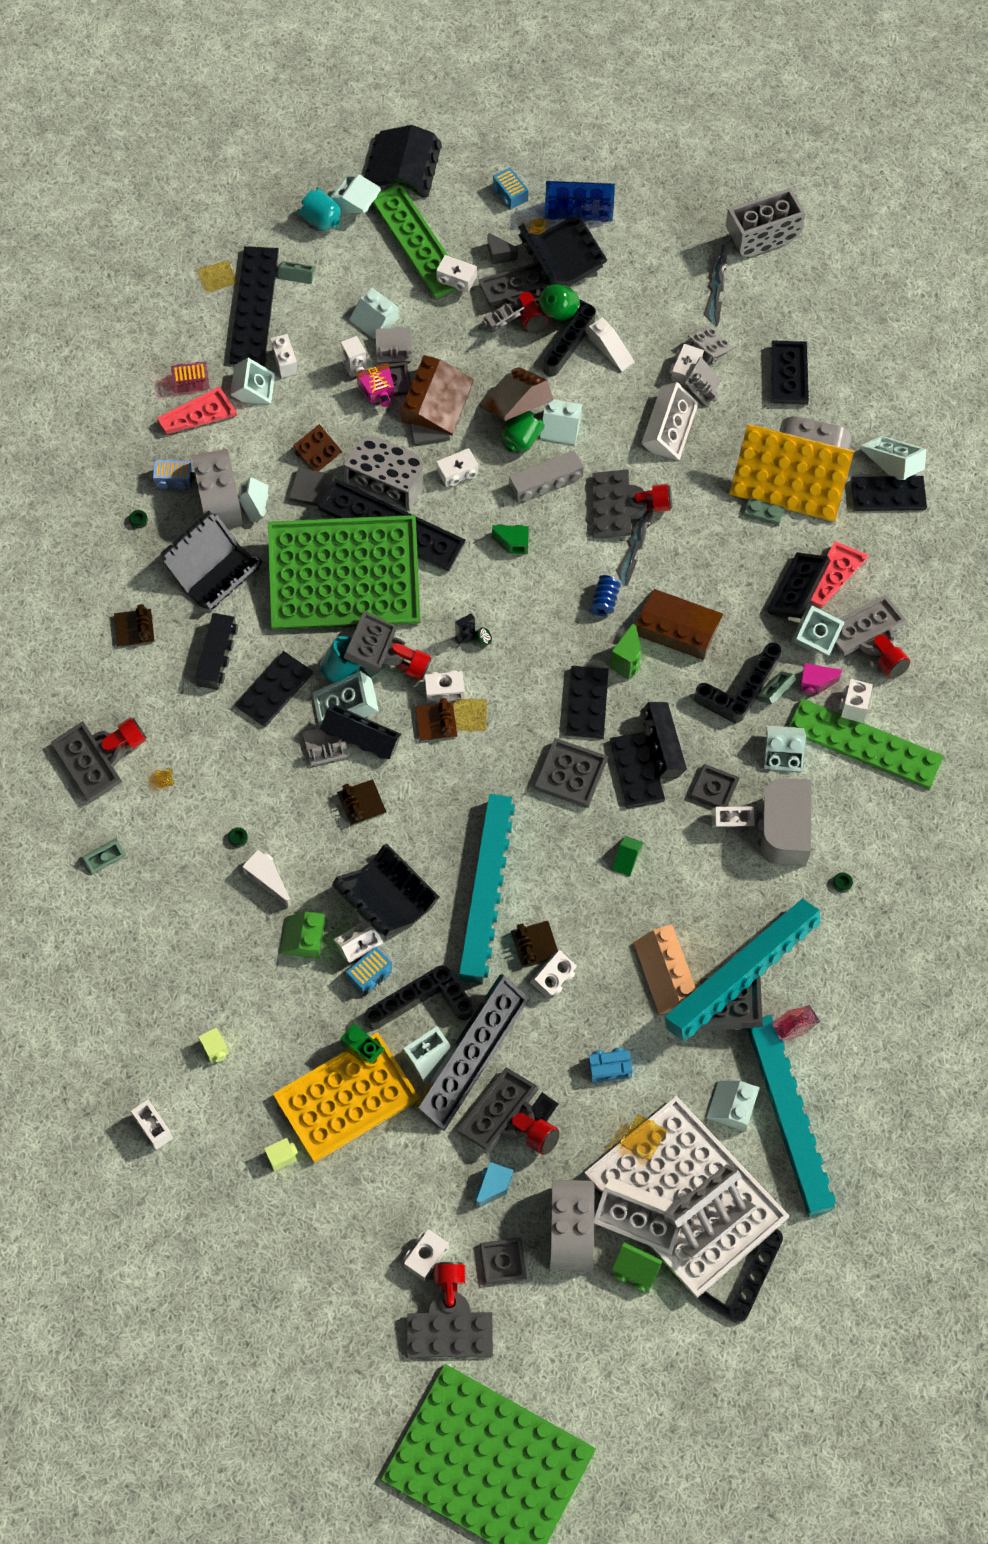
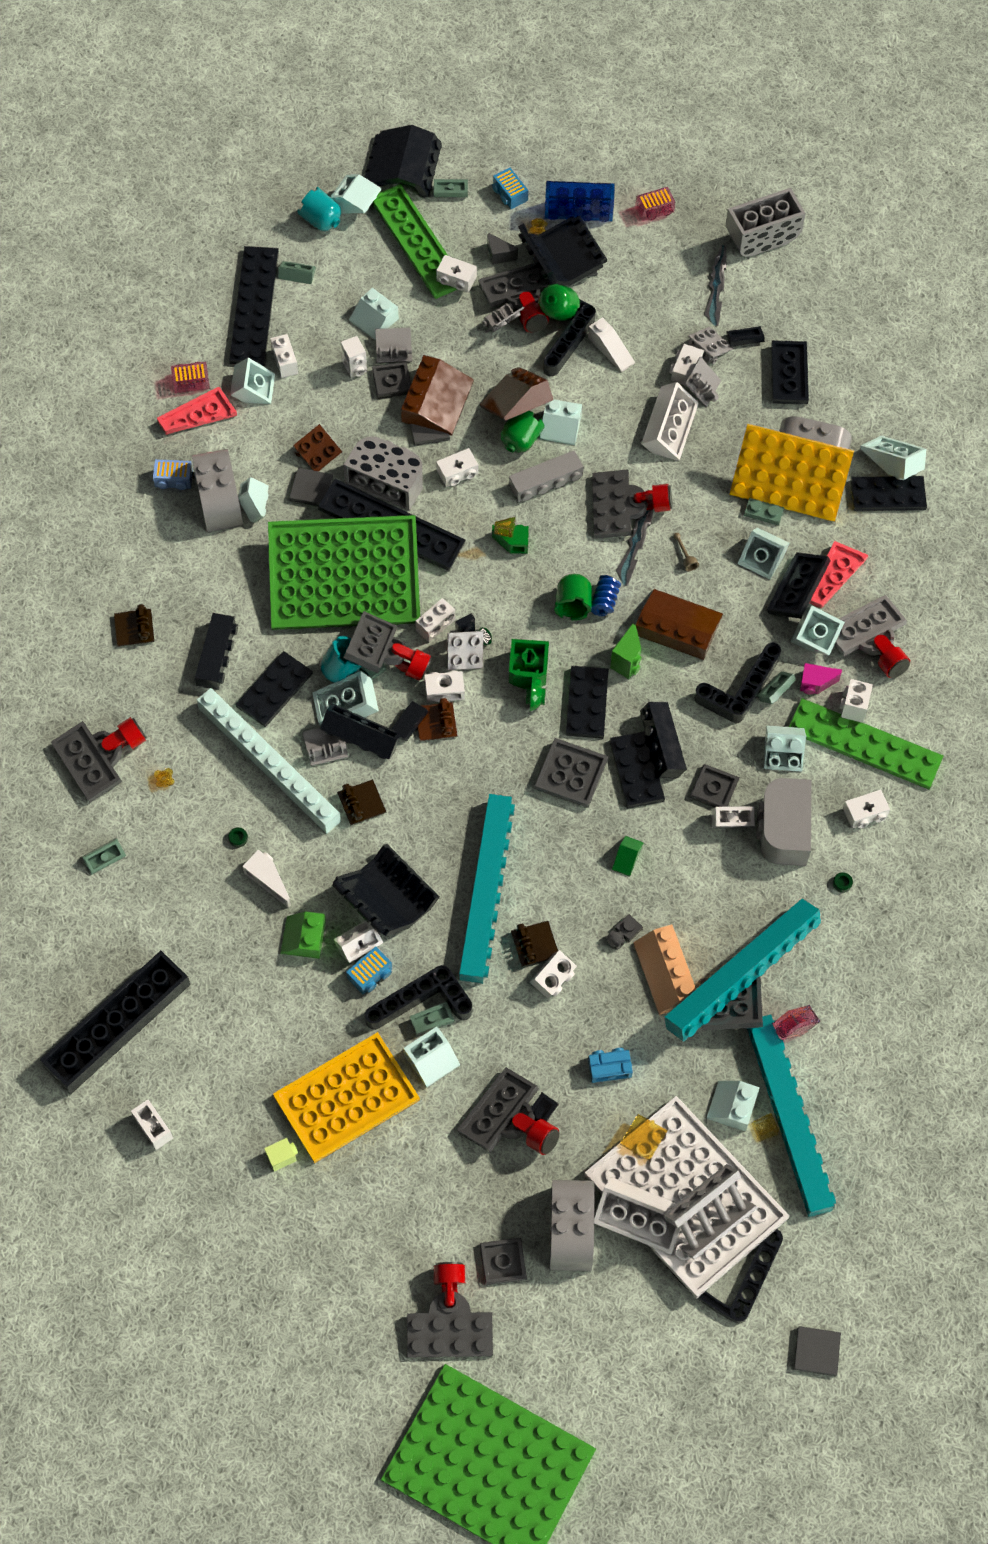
(115, 1022): none -> black brick
(138, 519): dark green tile -> none
(208, 561): hinge -> none
(214, 1045): yellowish green brick -> none
(218, 276): clear yellow piece -> none
(268, 760): none -> light aqua brick
(361, 1044): green slope -> none
(377, 384): dark pink torso -> none
(410, 720): none -> black tile
(424, 1267): white brick -> none
(433, 1017): none -> sand green plate
(435, 620): none -> white brick
(450, 187): none -> sand green plate
(465, 650): none -> light grey hinge
(471, 714): clear yellow piece -> none
(471, 1052): plate -> none
(495, 1184): medium azure slope -> none
(505, 527): none -> clear yellow slope
(529, 669): none -> green brick
(573, 597): none -> green cylinder
(627, 929): none -> dark grey plate
(636, 1268): bright green slope -> none
(655, 204): none -> clear pink brick
(690, 562): none -> dark tan hinge
(745, 336): none -> black tile
(763, 553): none -> light aqua slope
(765, 1127): none -> clear yellow slope
(817, 1351): none -> dark grey tile
(871, 802): none -> white brick

